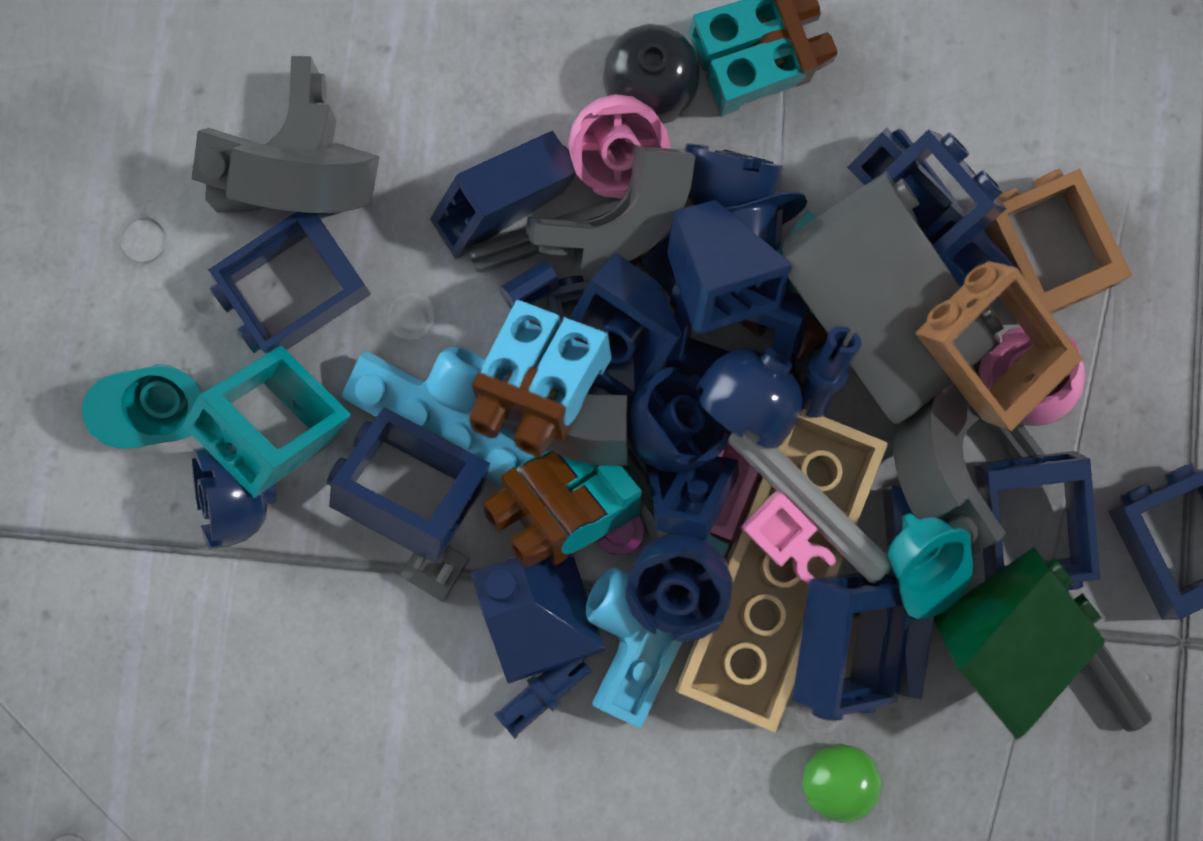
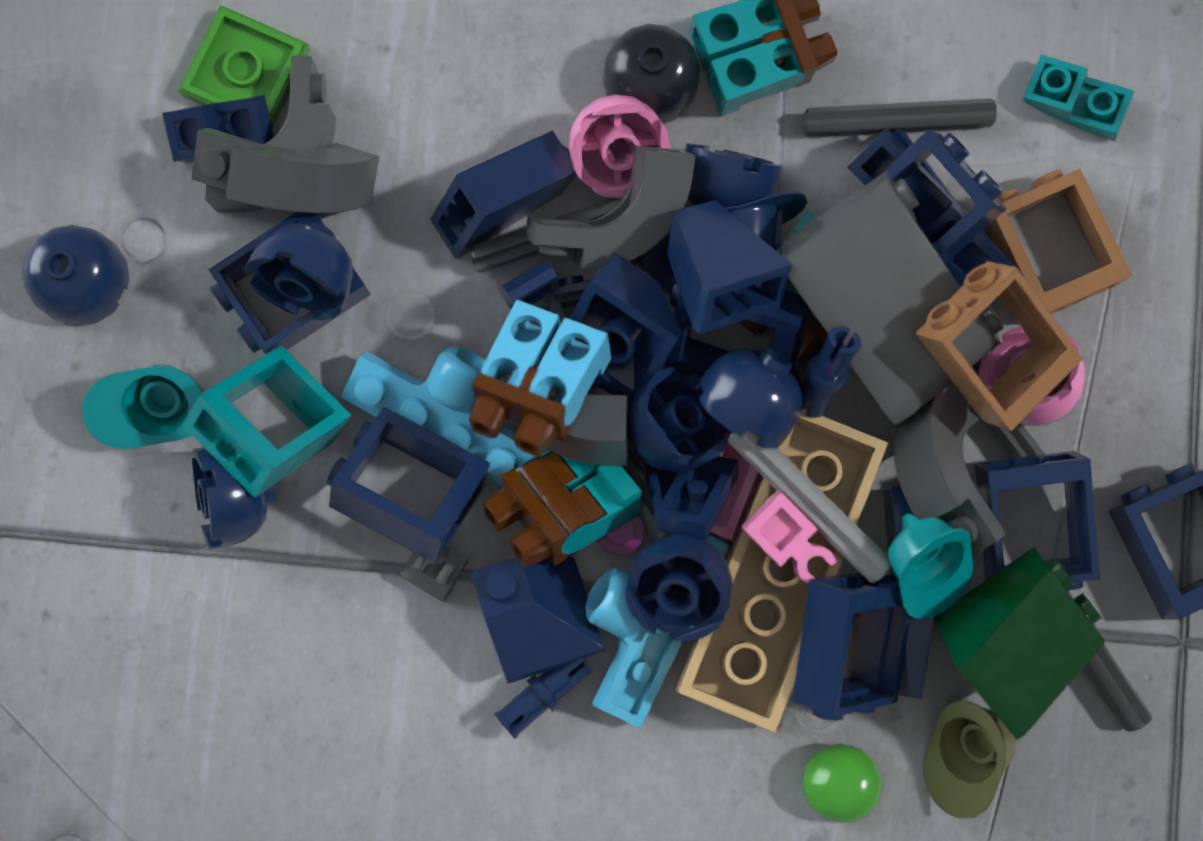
(75, 275): none -> dark blue cylinder
(239, 117): none -> dark blue slope
(242, 61): none -> bright green tile
(303, 269): none -> dark blue cylinder
(895, 116): none -> dark grey axle
(967, 759): none -> olive piece
(1078, 100): none -> teal slope

